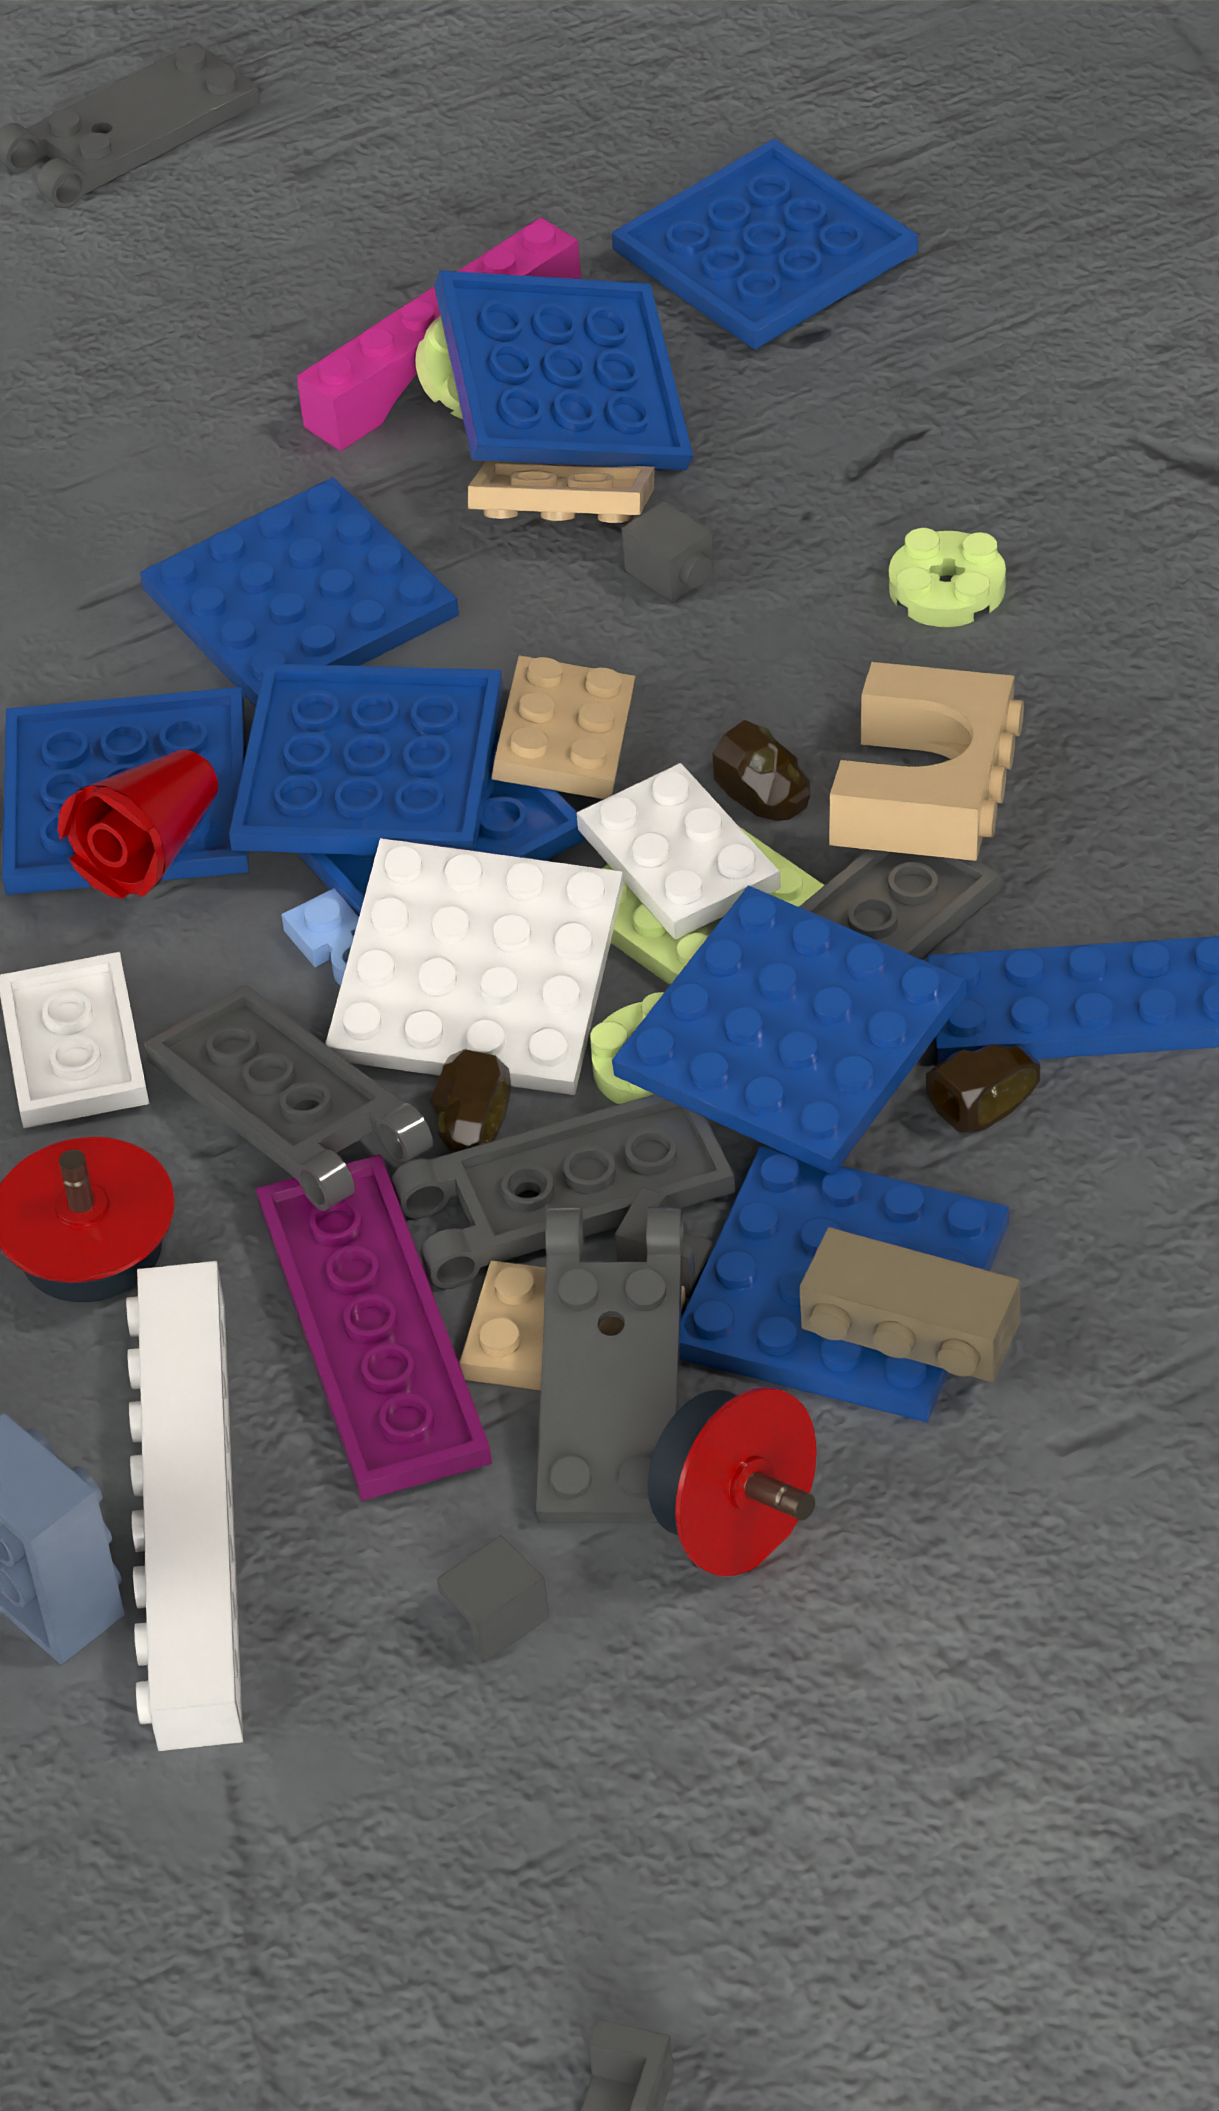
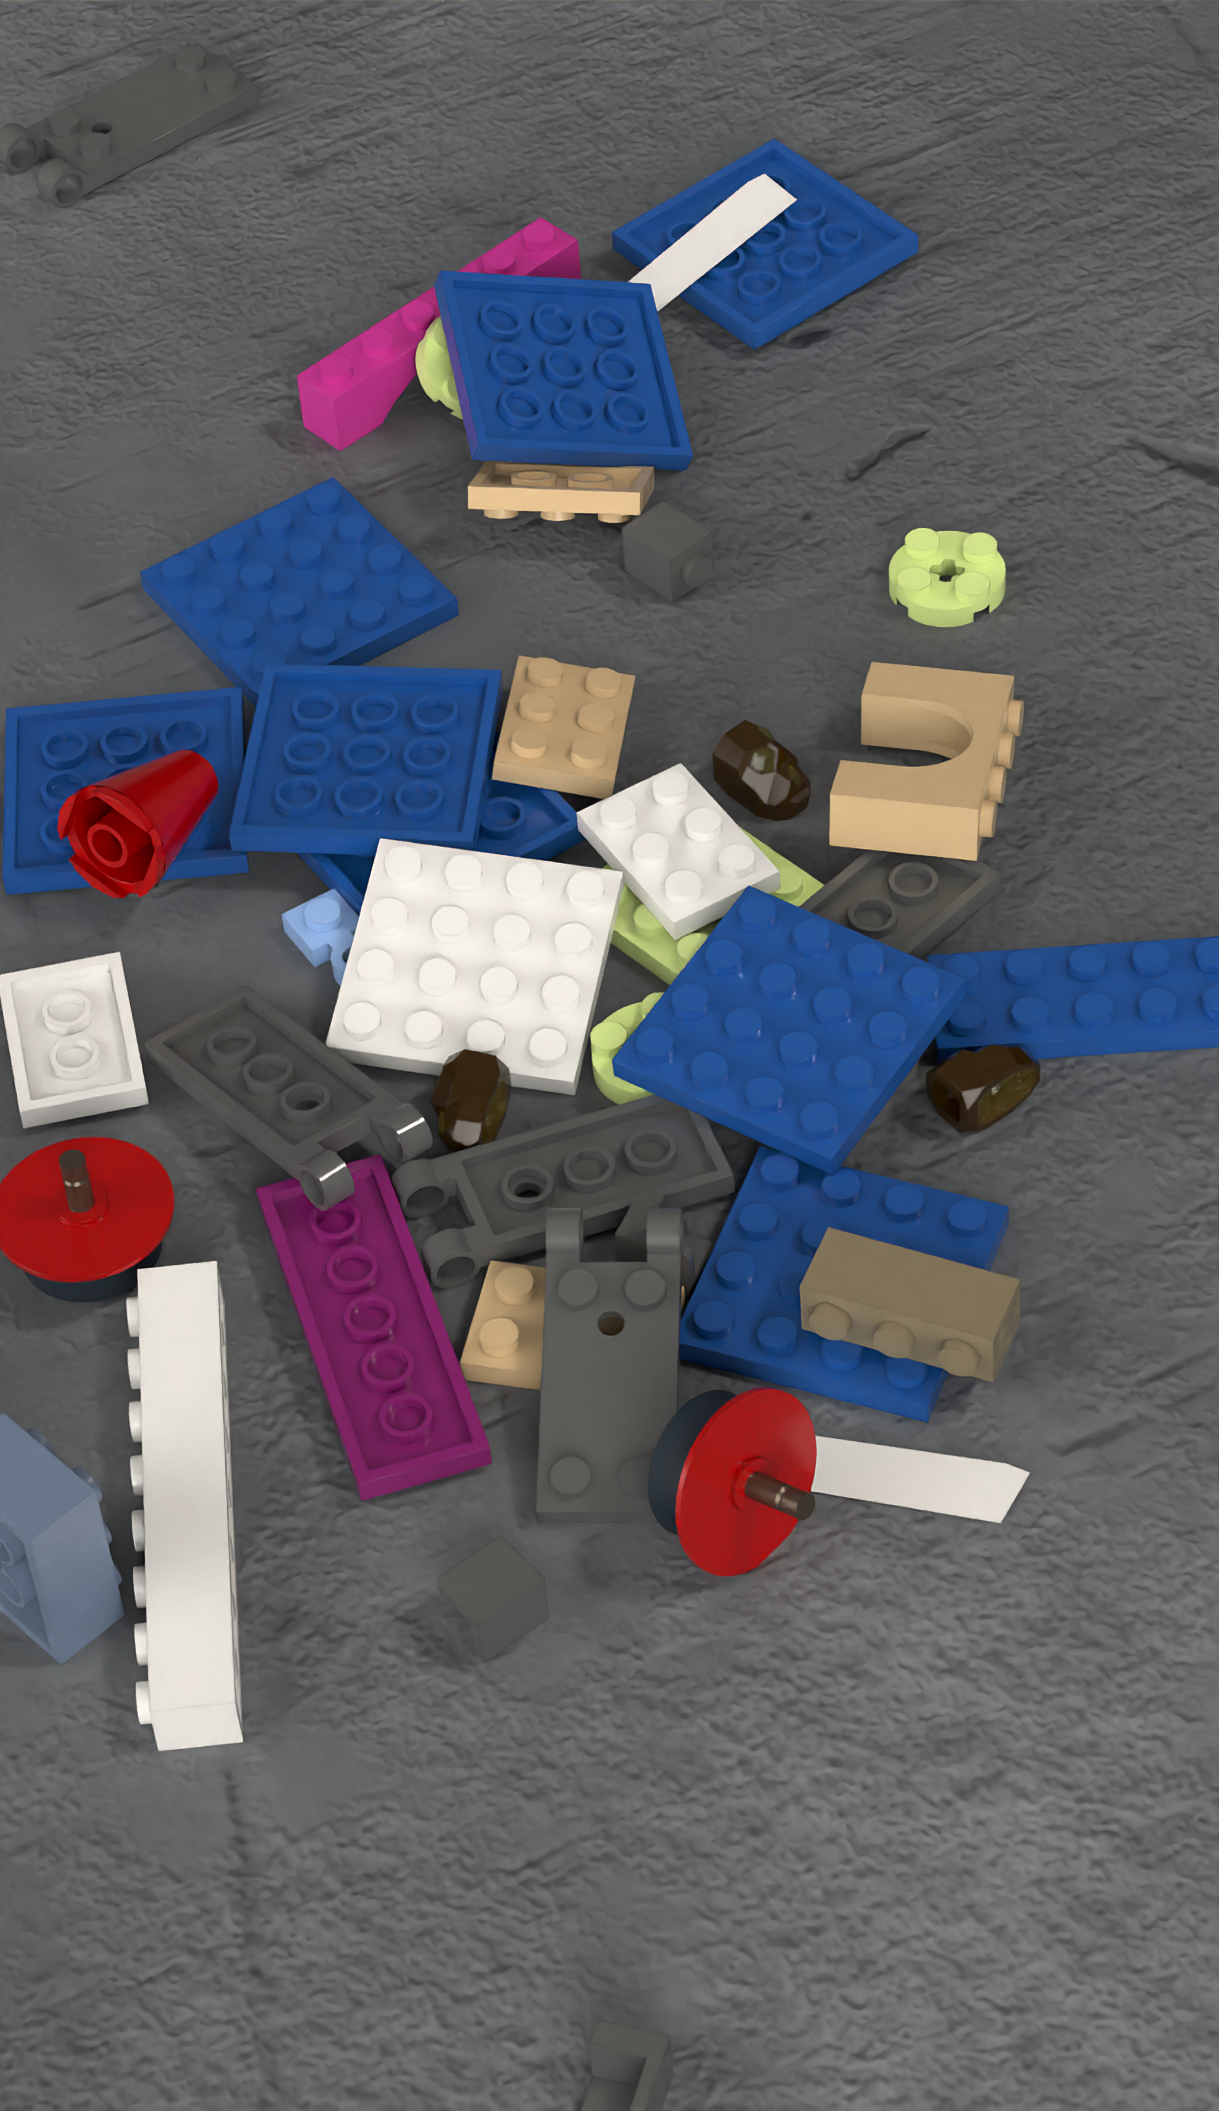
(714, 238): none -> white sticker
(916, 1479): none -> white sticker

